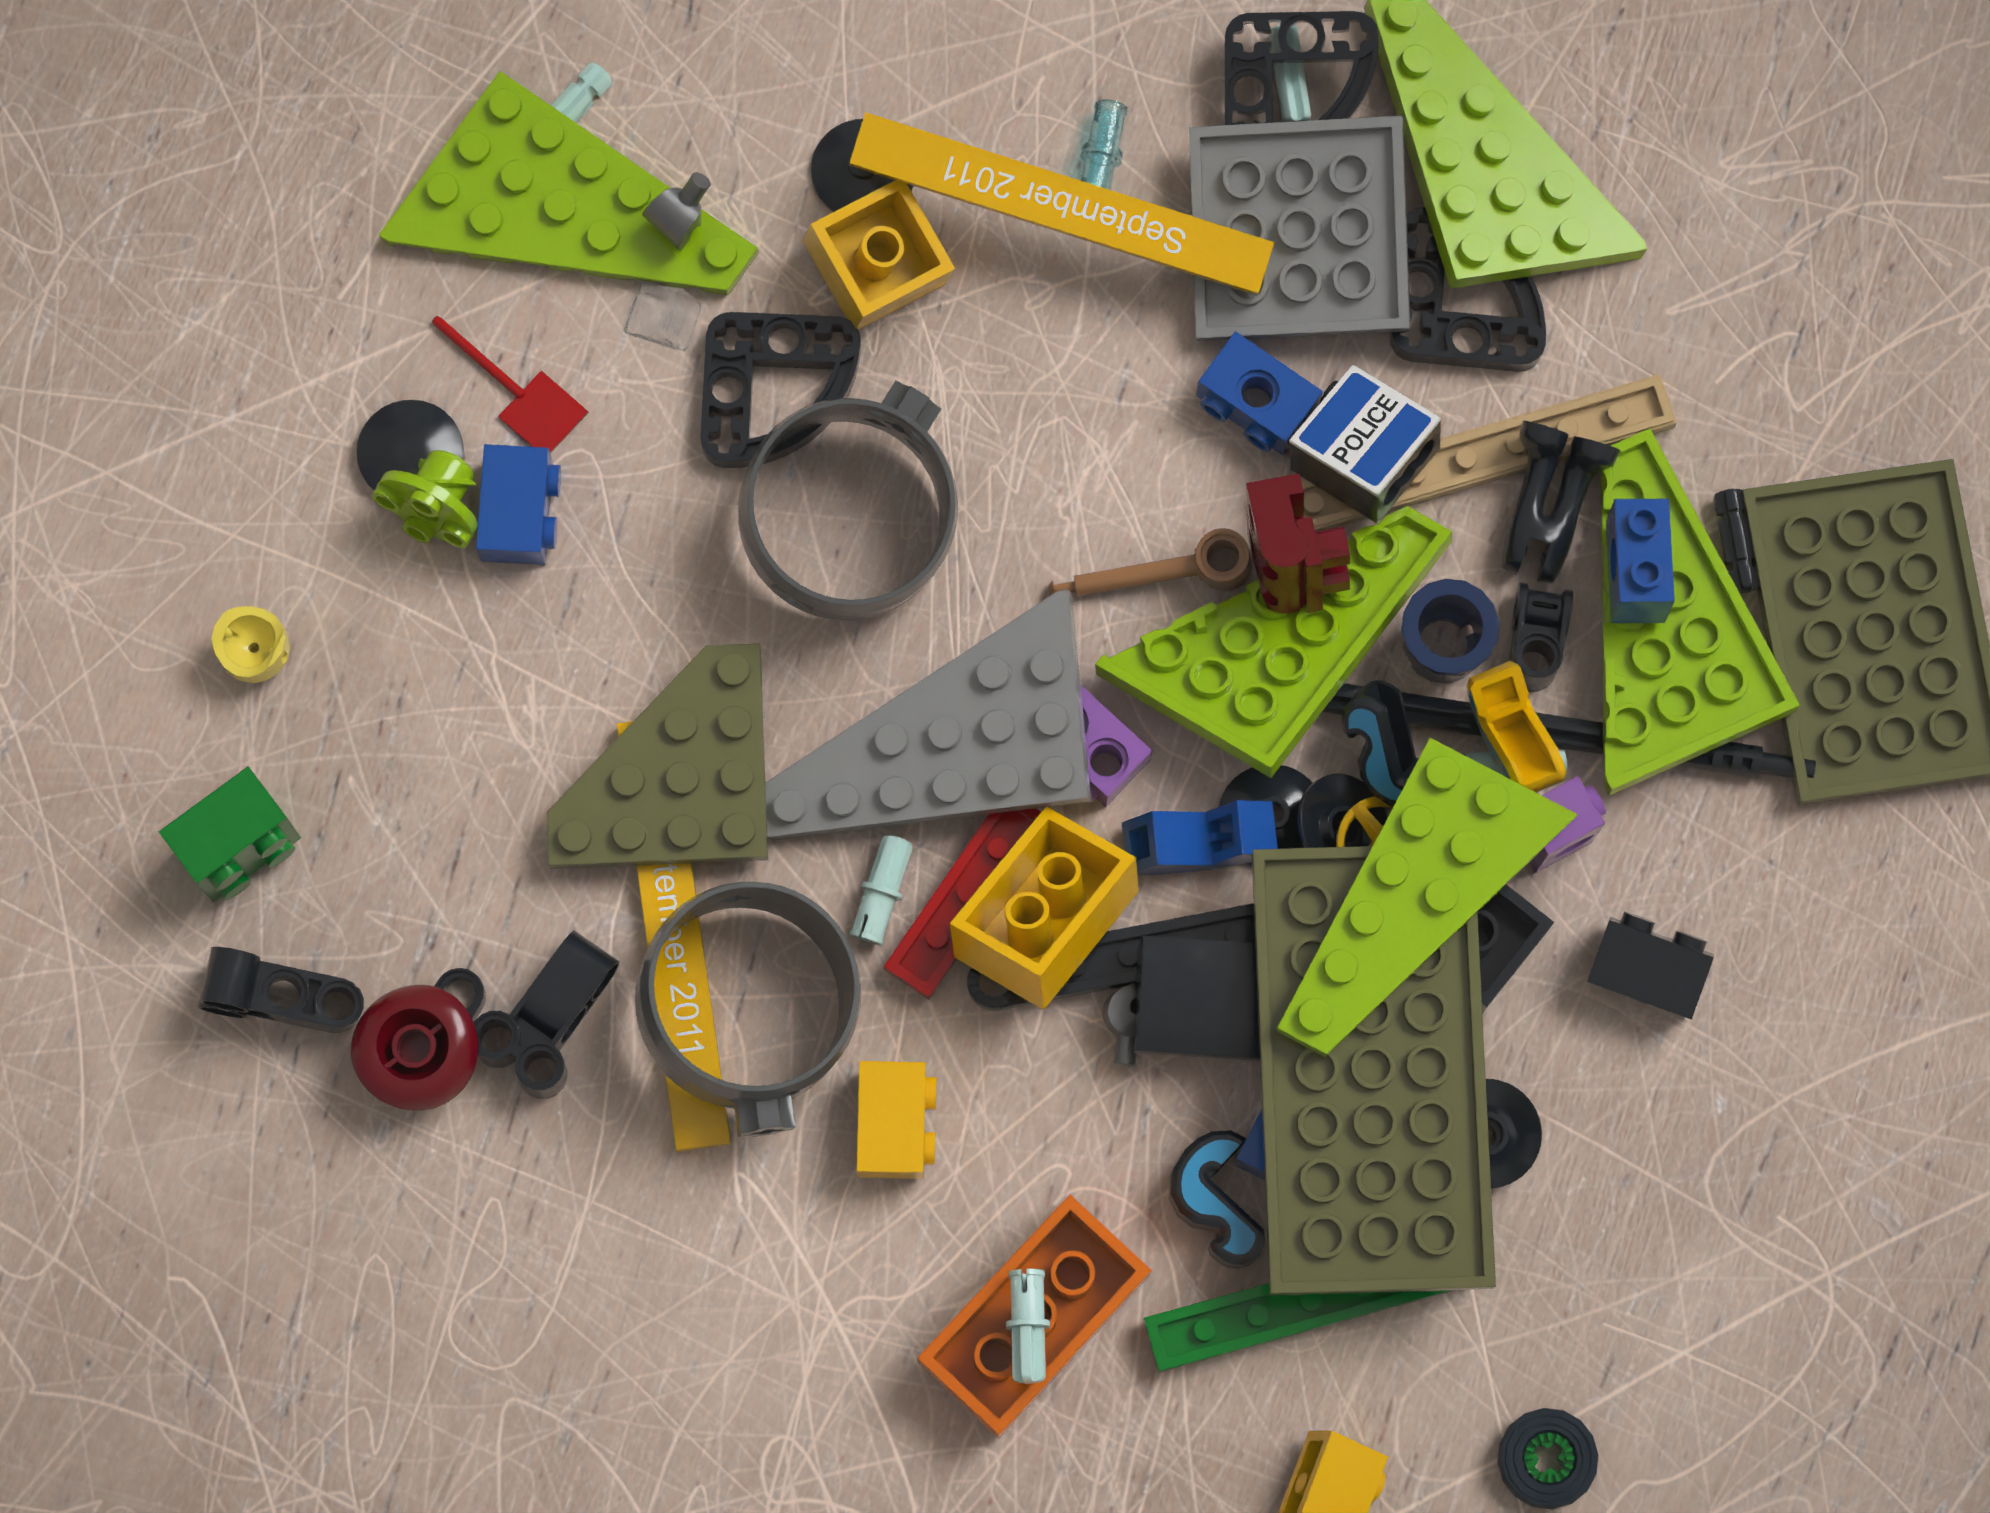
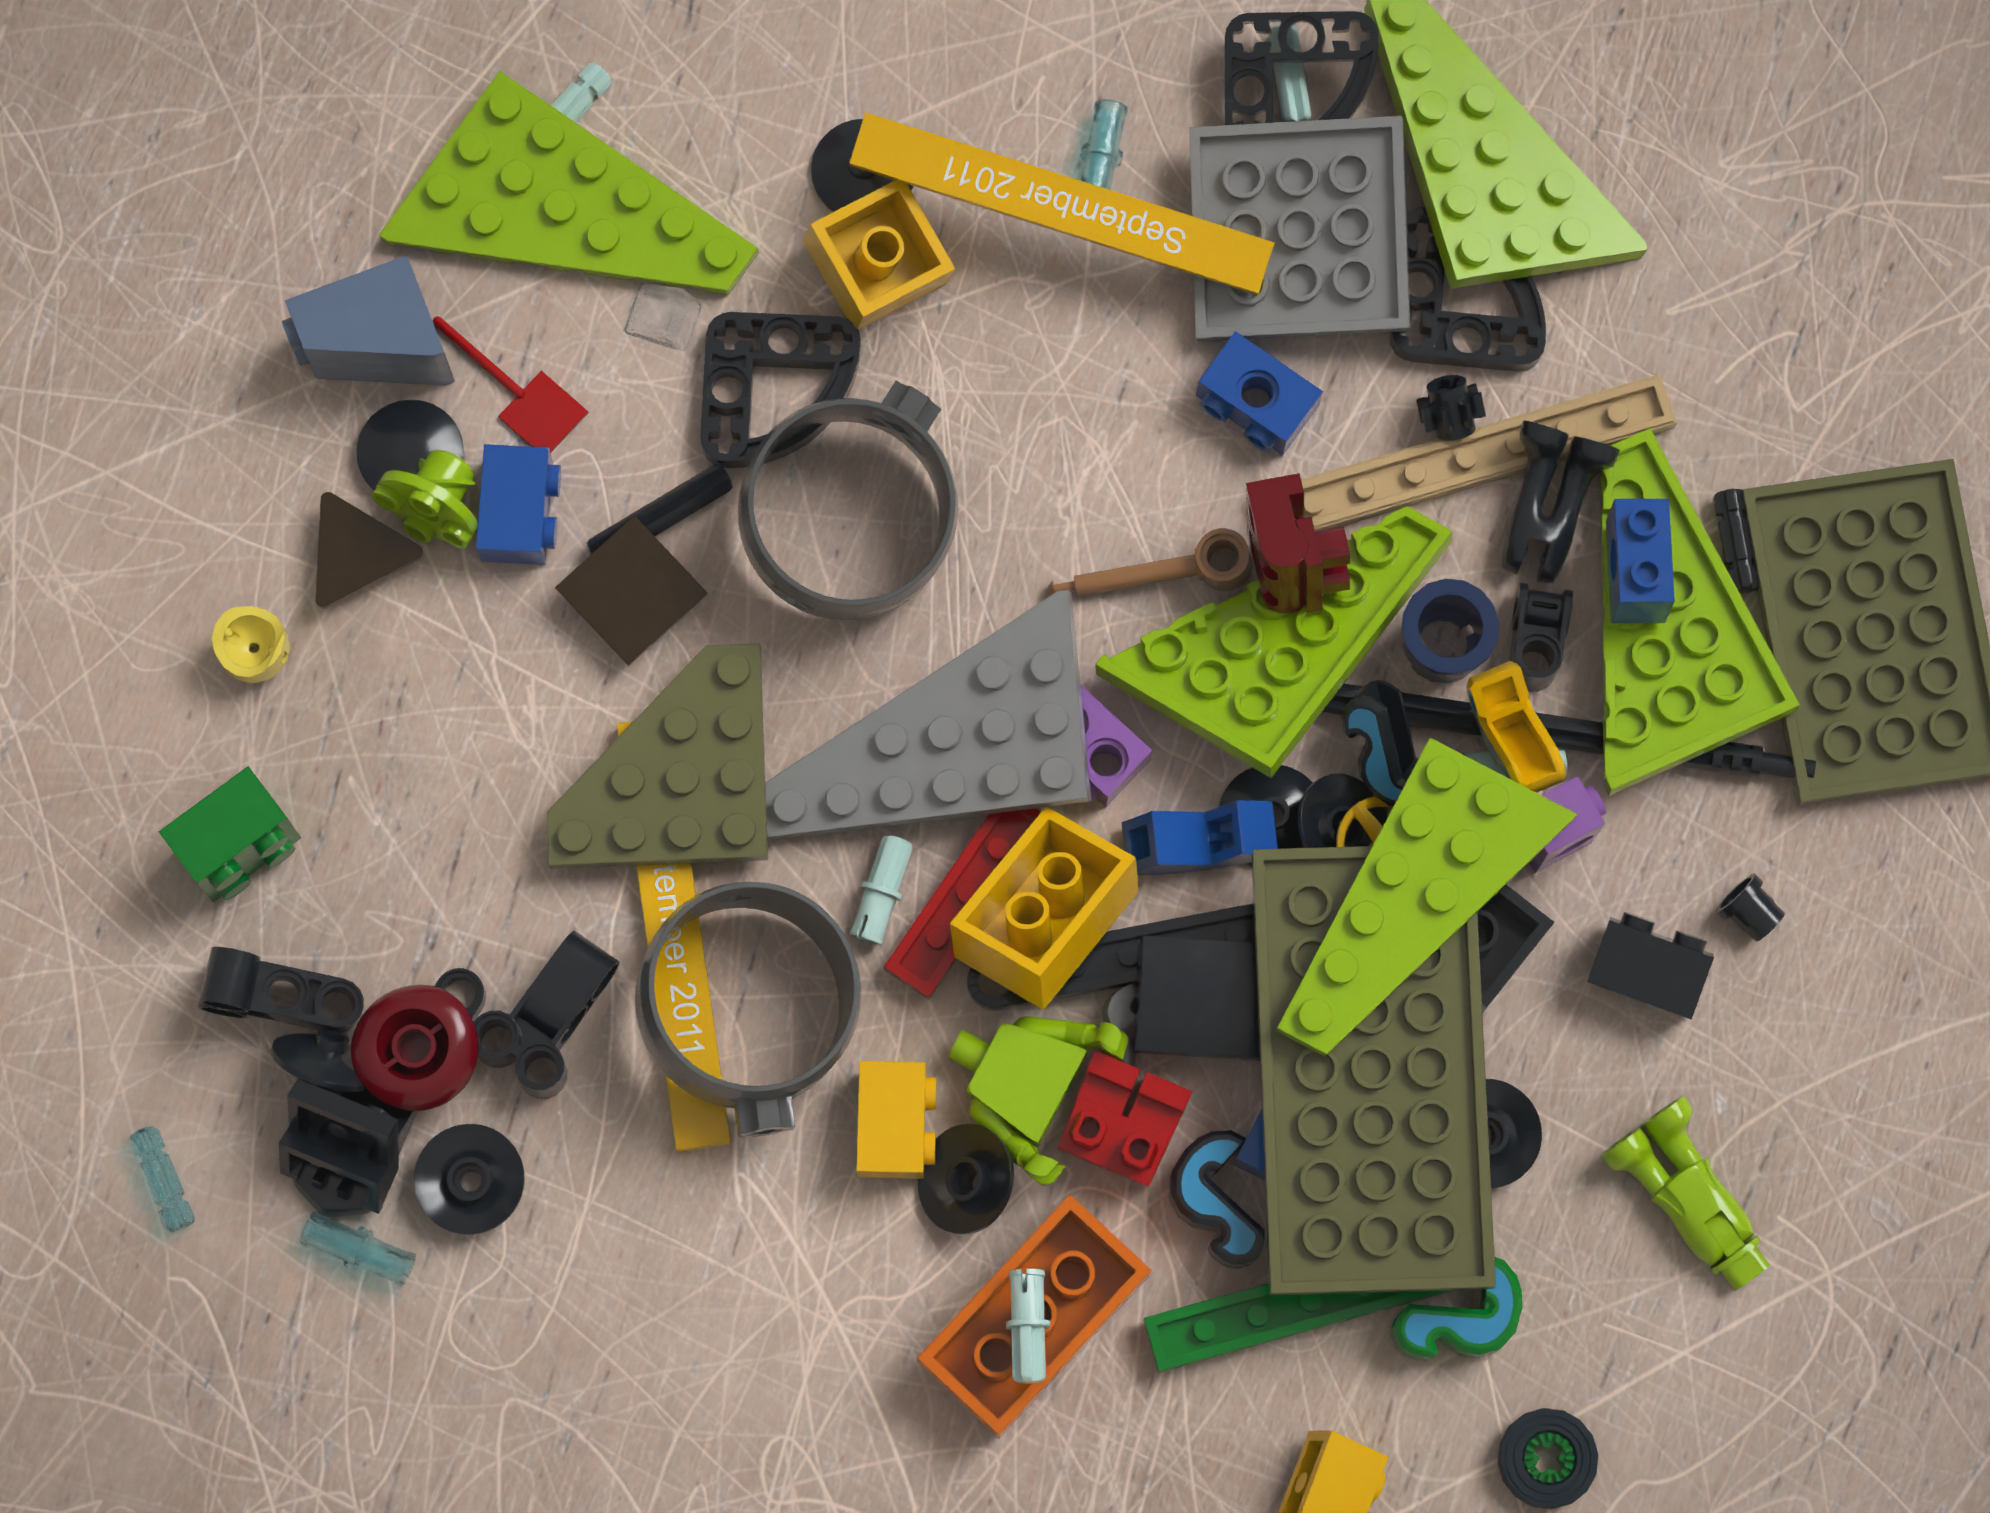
(161, 1179): none -> clear light blue axle
(318, 1059): none -> black dish
(342, 1148): none -> black piece
(356, 551): none -> dark brown piece
(358, 1248): none -> clear light blue pin
(368, 329): none -> sand blue slope
(453, 1155): none -> black dish
(631, 590): none -> dark brown piece
(675, 504): none -> black axle
(678, 210): flat silver piece -> none
(948, 1185): none -> black dish
(1026, 1078): none -> lime torso
(1120, 1143): none -> red hips
(1364, 443): piece -> none
(1451, 407): none -> black gear
(1462, 1330): none -> green animal
(1692, 1196): none -> lime piece
(1751, 908): none -> black piece

